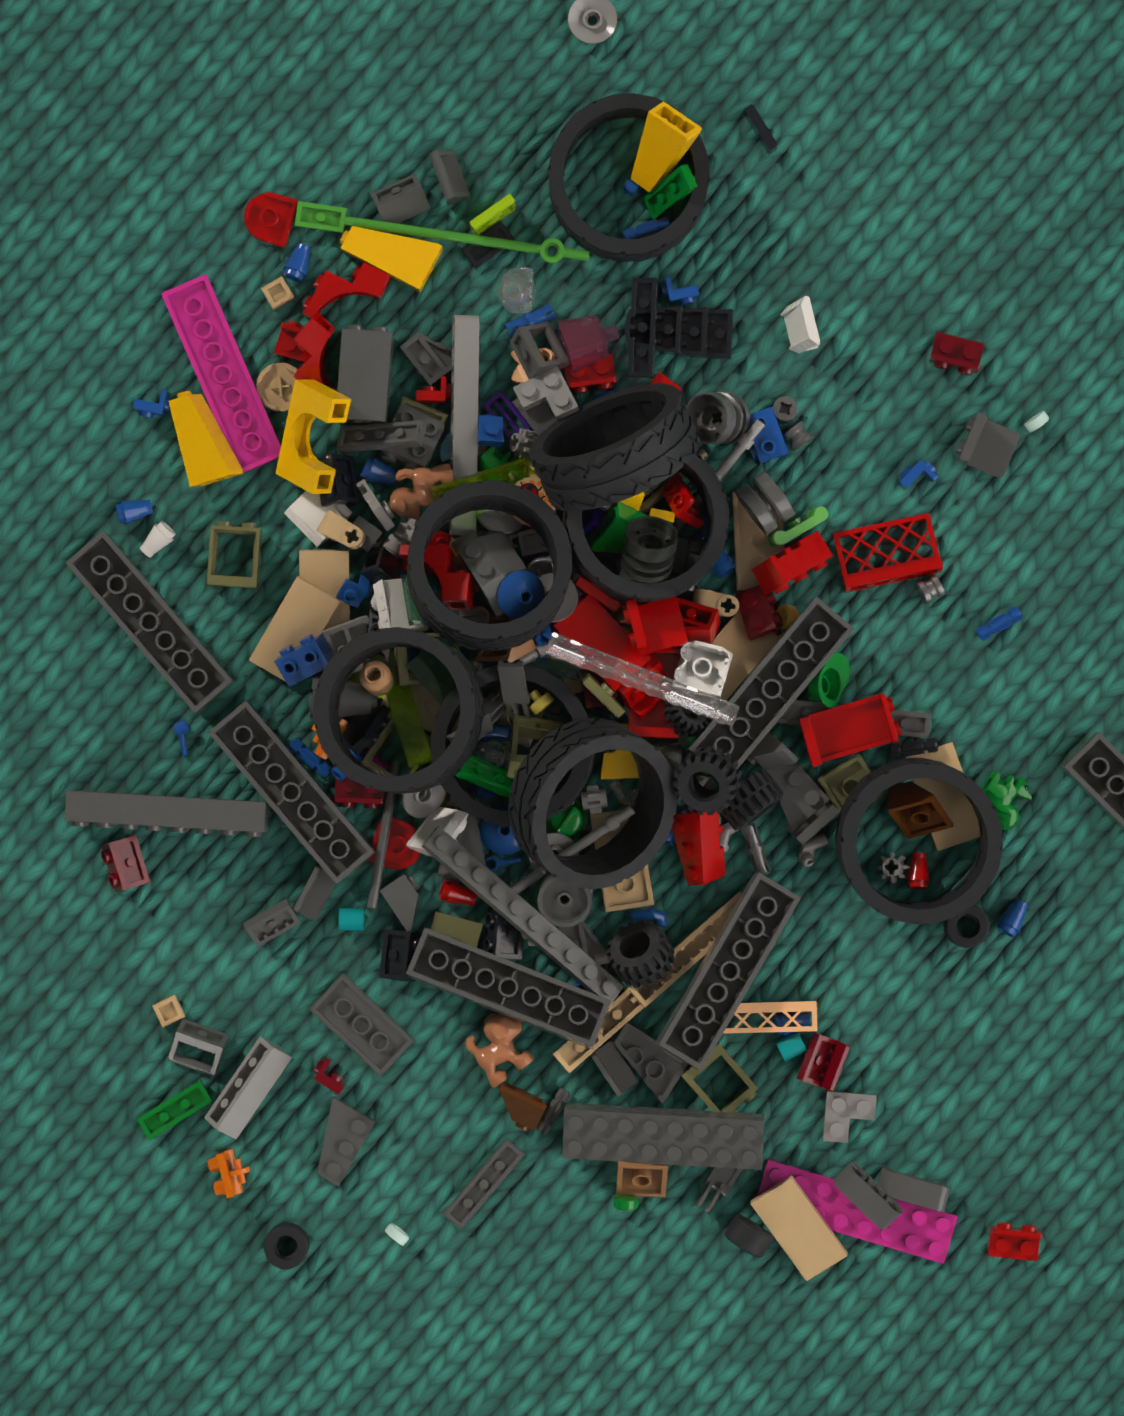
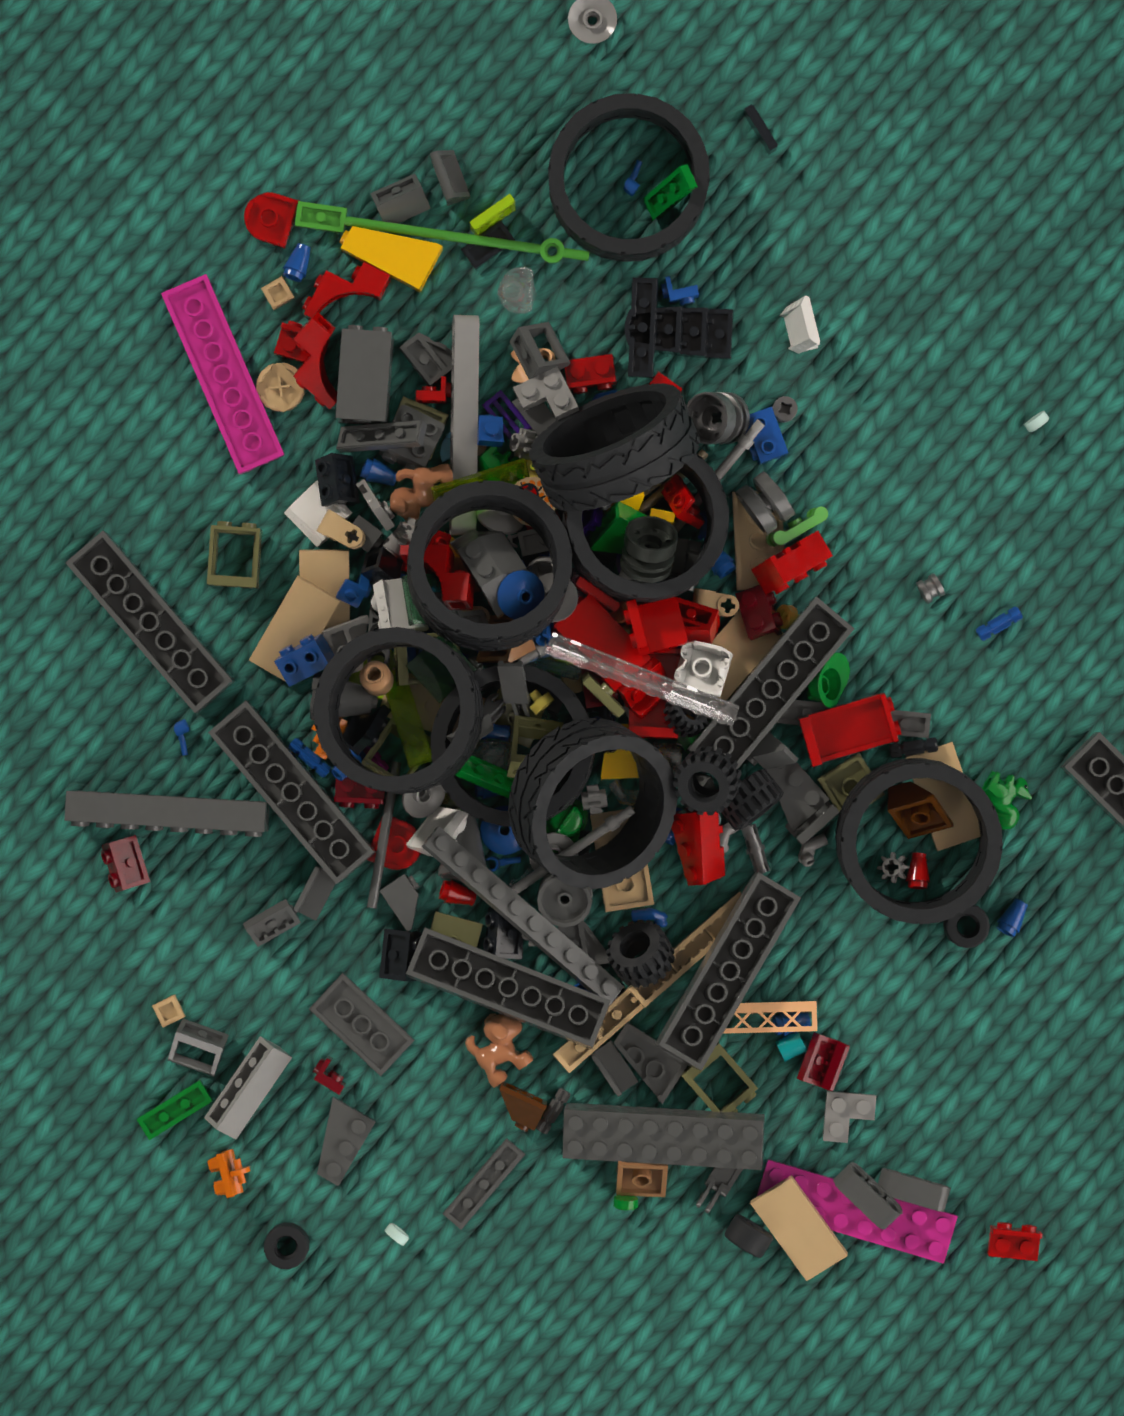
(133, 510): blue cone -> none
(148, 409): blue bracket -> none
(157, 539): white cone -> none
(201, 441): yellow slope -> none
(296, 458): yellow arch -> none
(351, 919): teal beam -> none
(530, 319): blue pin -> none
(585, 340): clear pink torso -> none
(647, 229): blue axle -> none
(662, 145): yellow slope -> none
(798, 436): flat silver wheel -> none
(891, 573): red fence -> none
(910, 474): blue bracket -> none
(956, 353): dark red bracket -> none
(987, 446): dark grey bracket -> none

